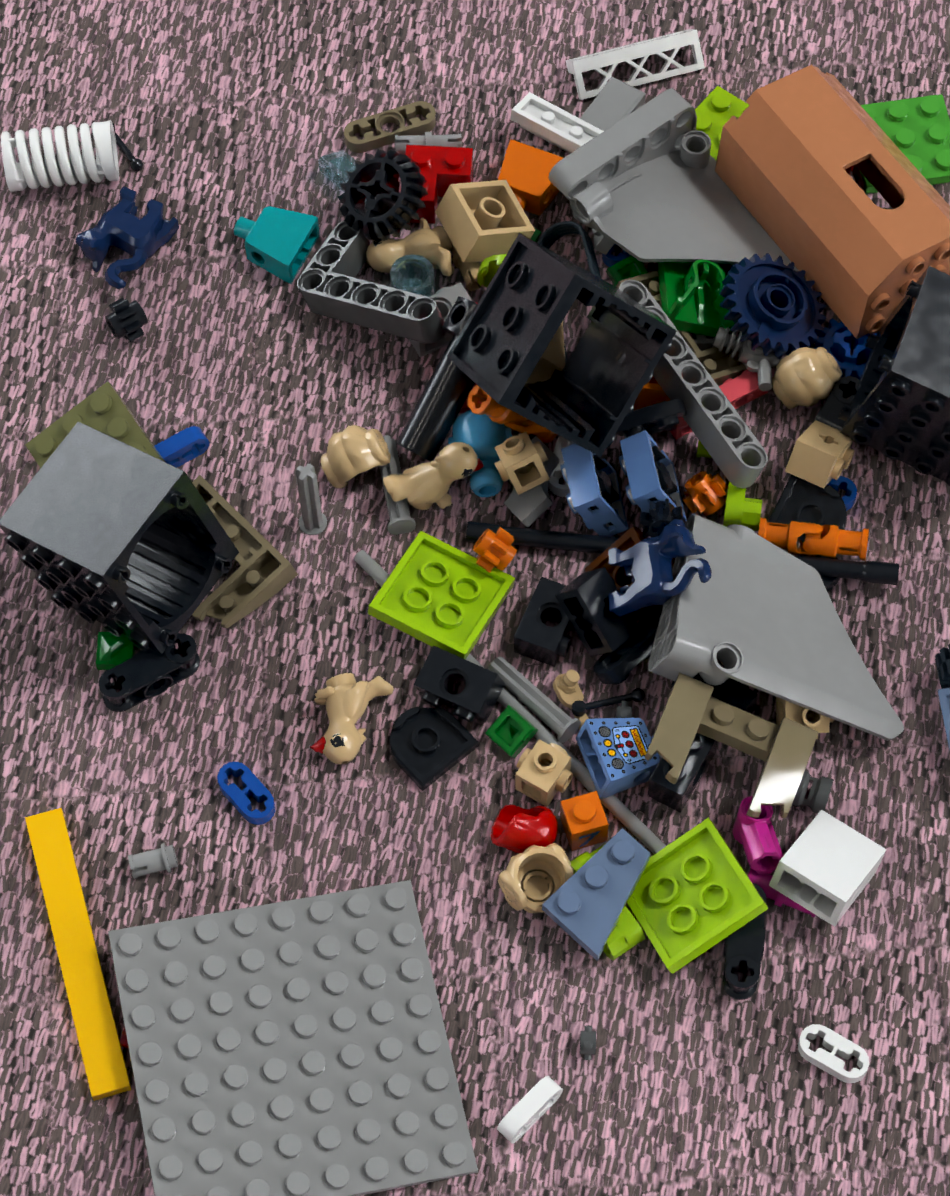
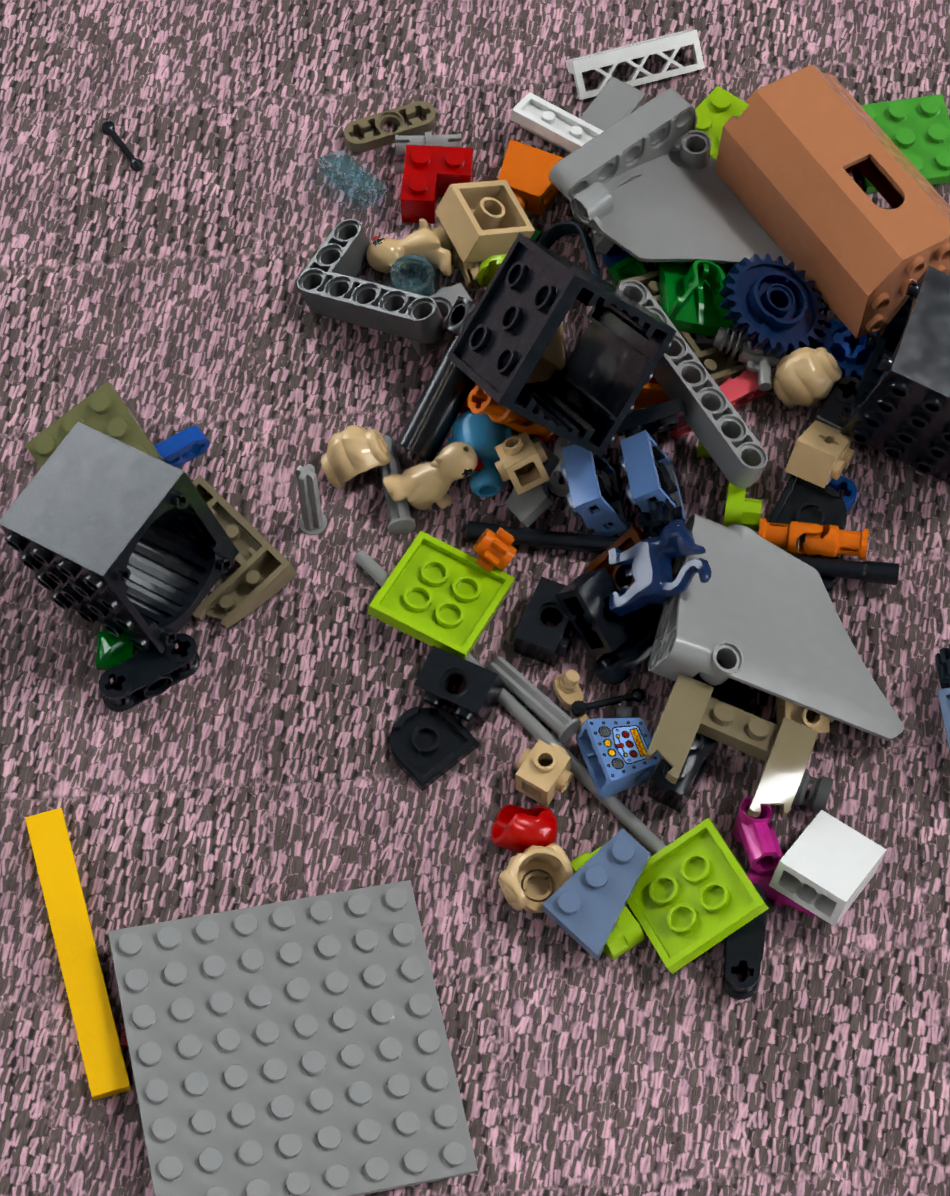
(66, 168): white piece -> none
(126, 319): black gear -> none
(128, 232): dark blue animal -> none
(153, 861): light grey pin -> none
(252, 787): blue beam -> none
(279, 240): teal torso -> none
(344, 706): tan animal -> none
(379, 185): black gear -> none
(511, 731): green tile -> none
(529, 1109): white beam -> none
(584, 820): orange brick -> none
(588, 1042): dark grey piece -> none
(705, 493): orange gear -> none
(828, 1061): white beam -> none

